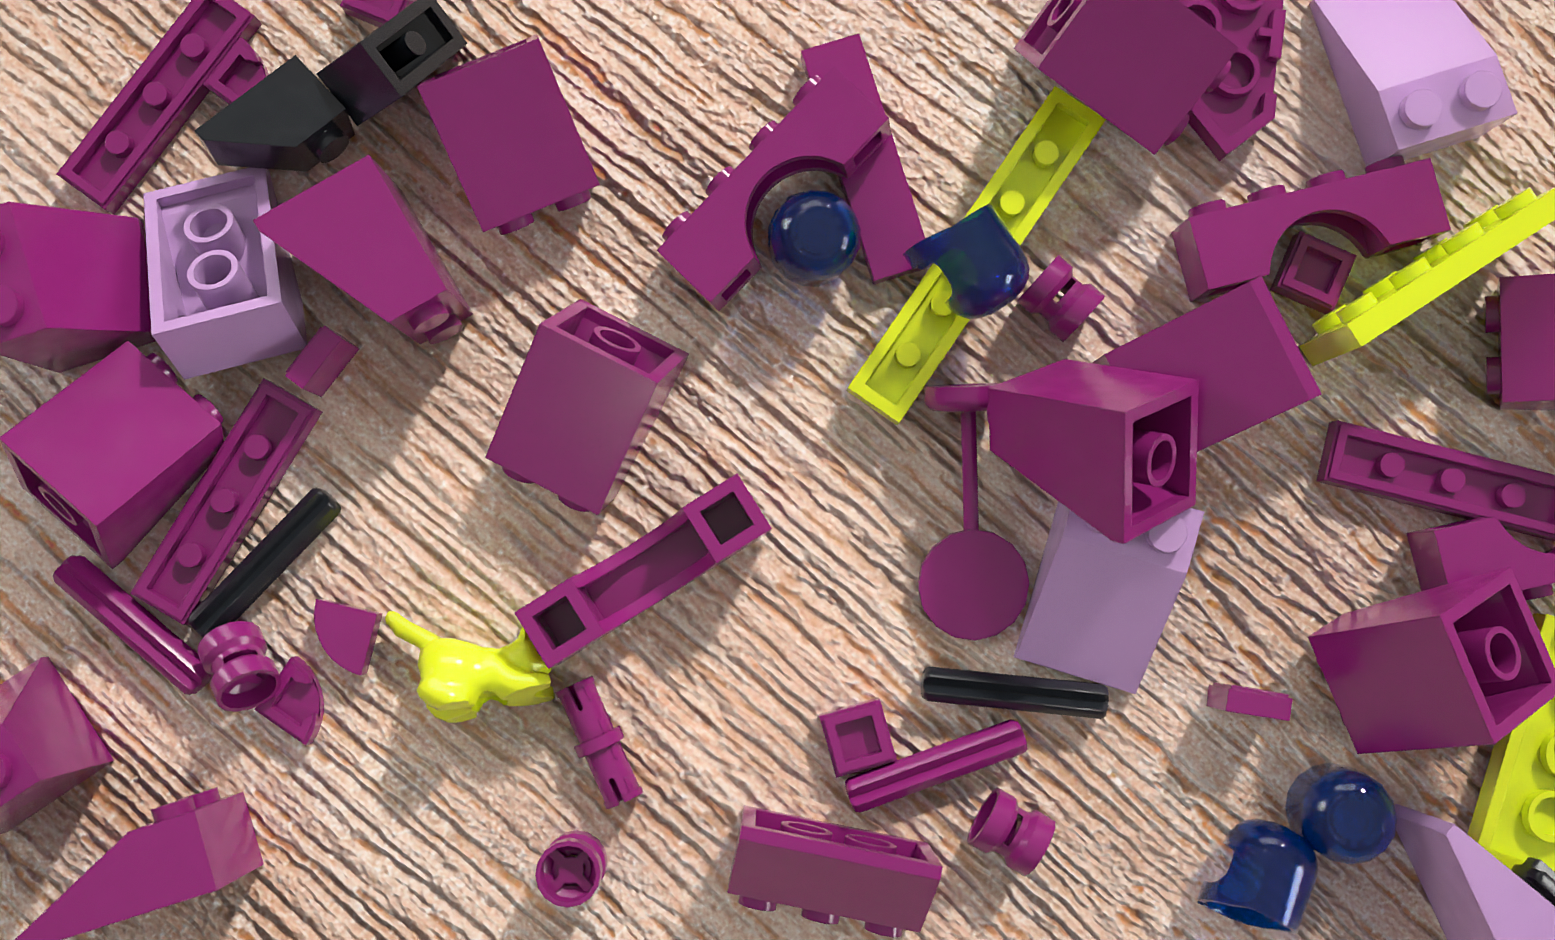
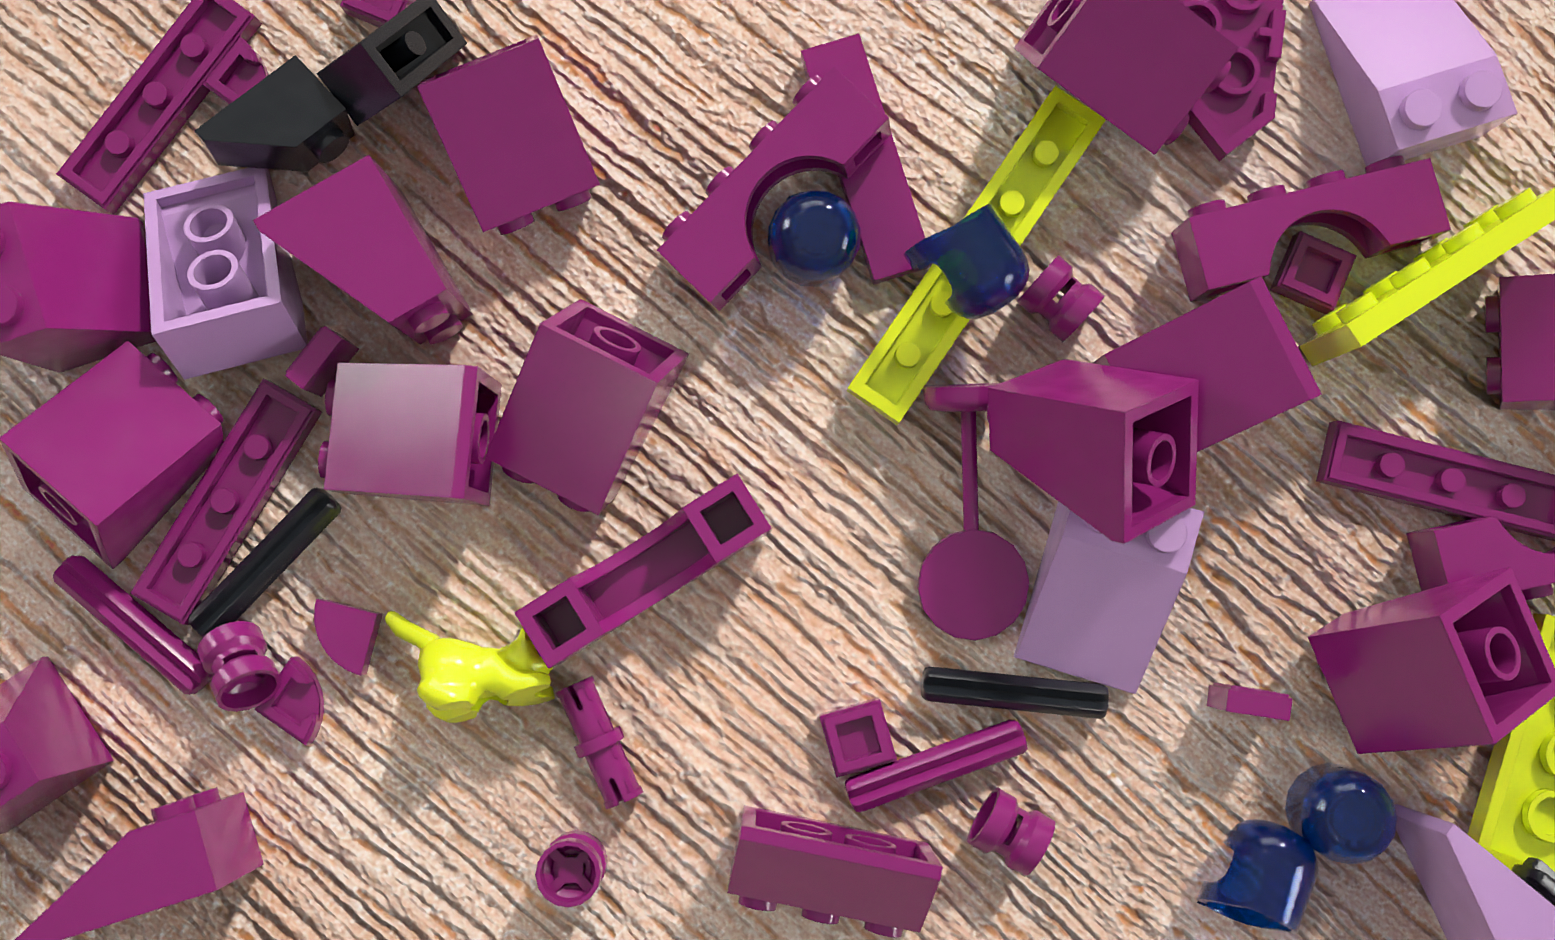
(411, 432): none -> magenta slope

